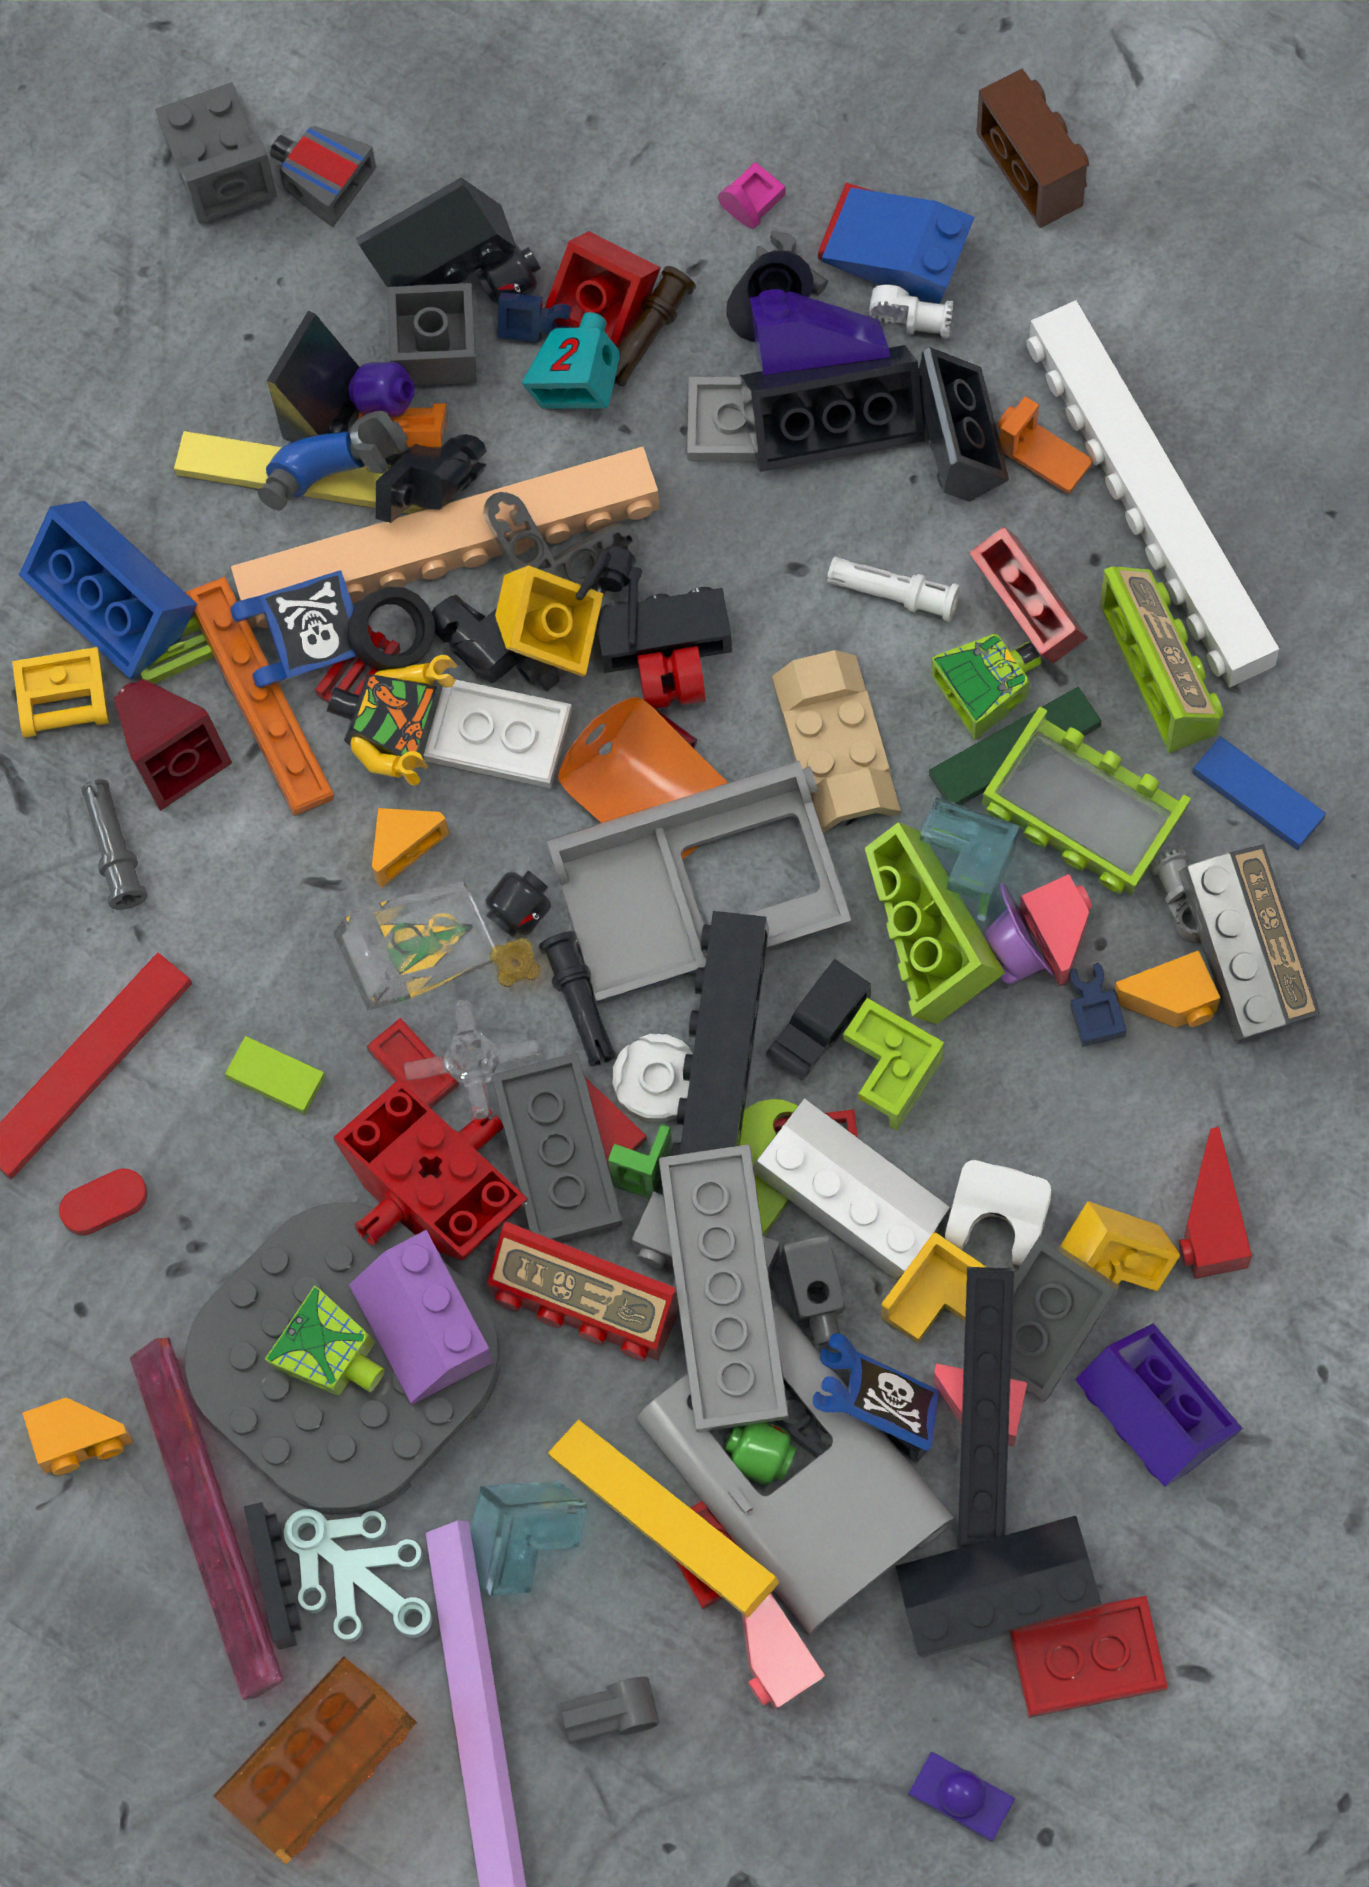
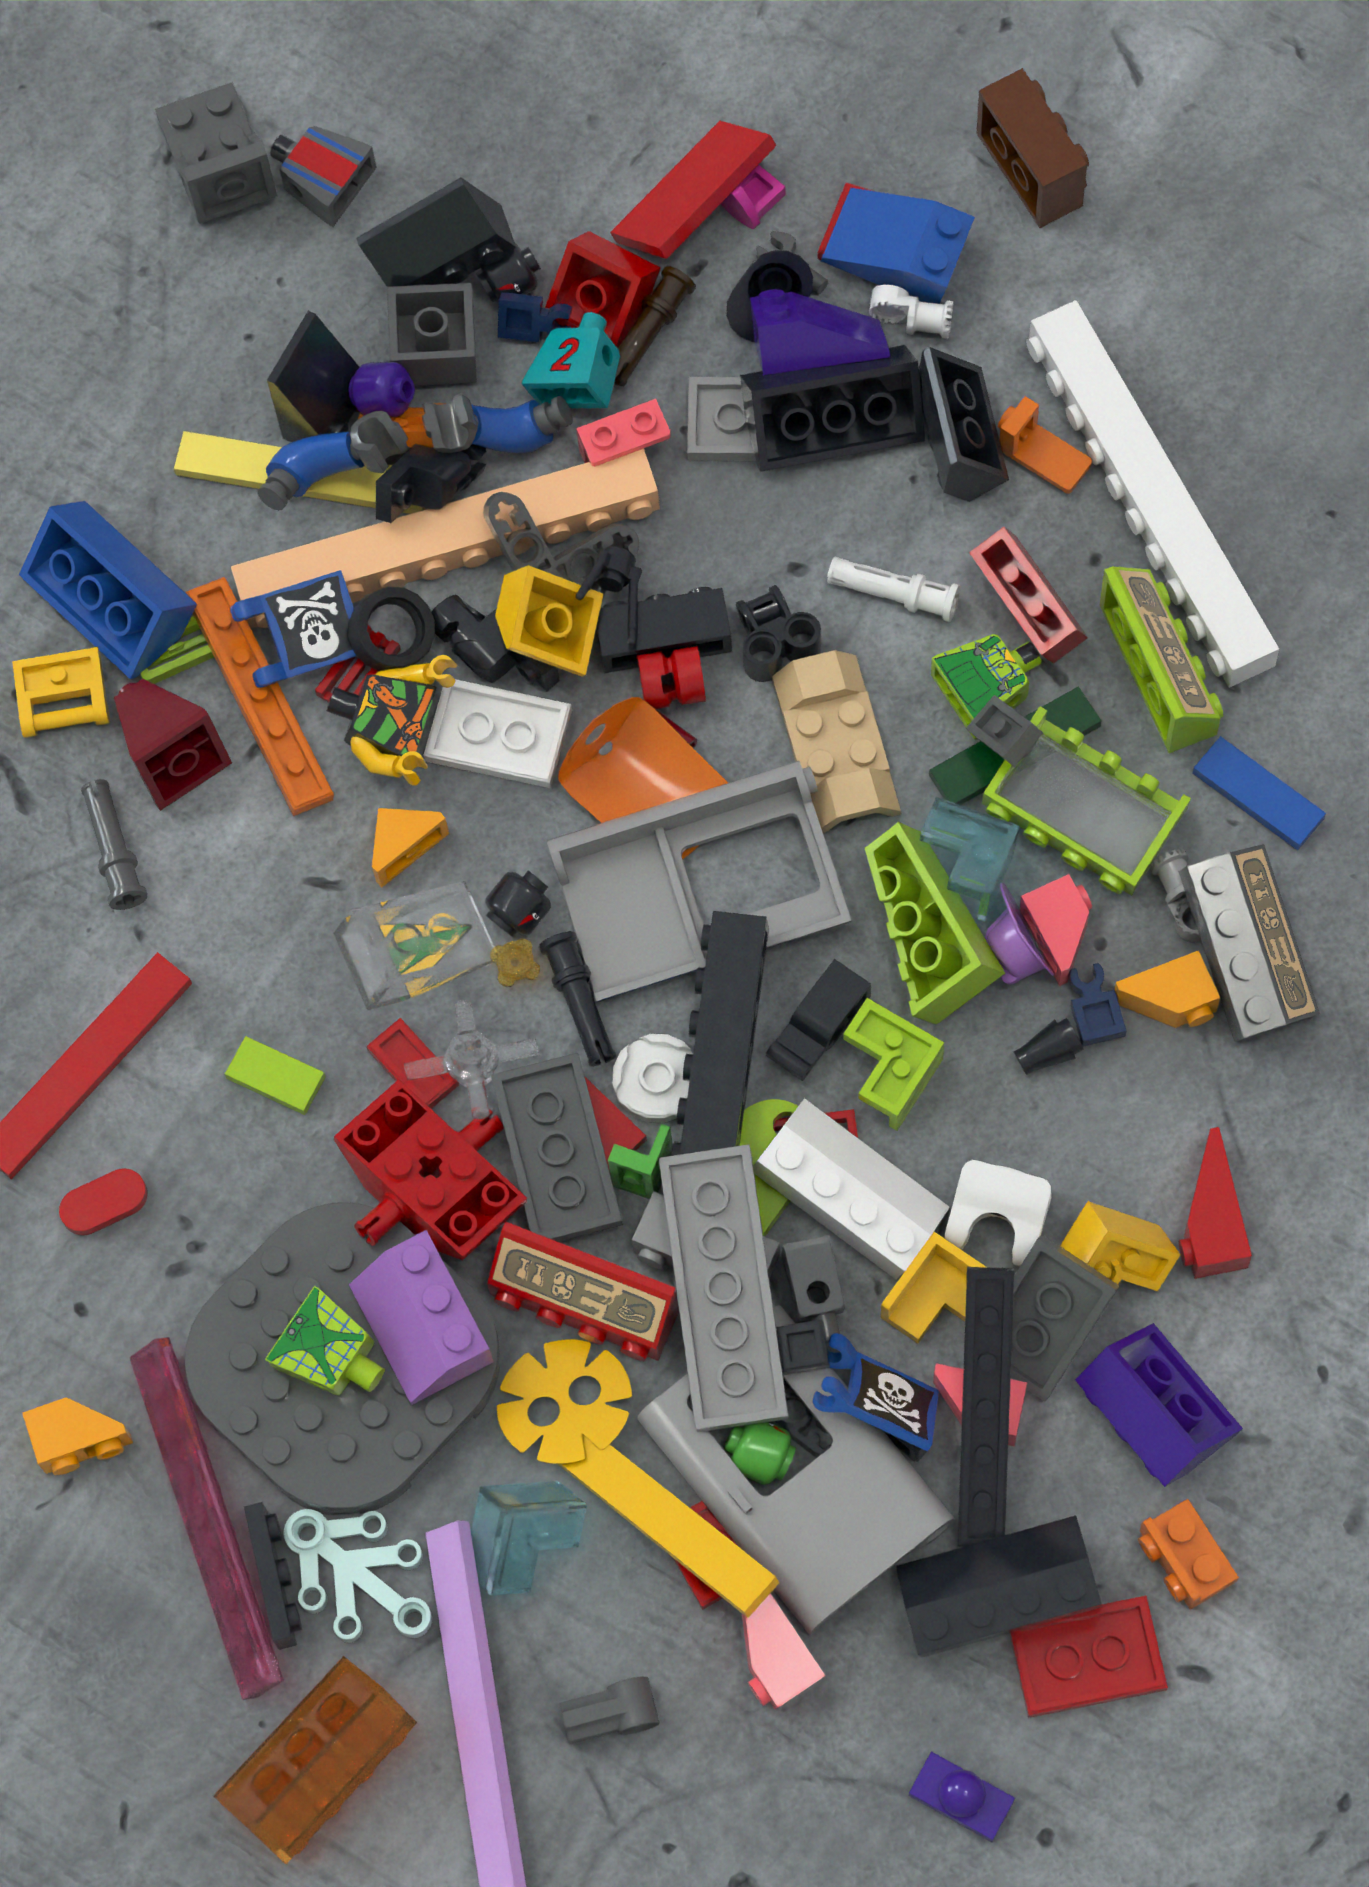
(506, 430): none -> piece
(563, 1437): none -> yellow piece
(622, 433): none -> coral bracket
(693, 189): none -> red tile
(771, 630): none -> black piece
(803, 1347): none -> black tile
(1004, 731): none -> dark grey plate
(1049, 1047): none -> black cone
(1187, 1554): none -> orange bracket

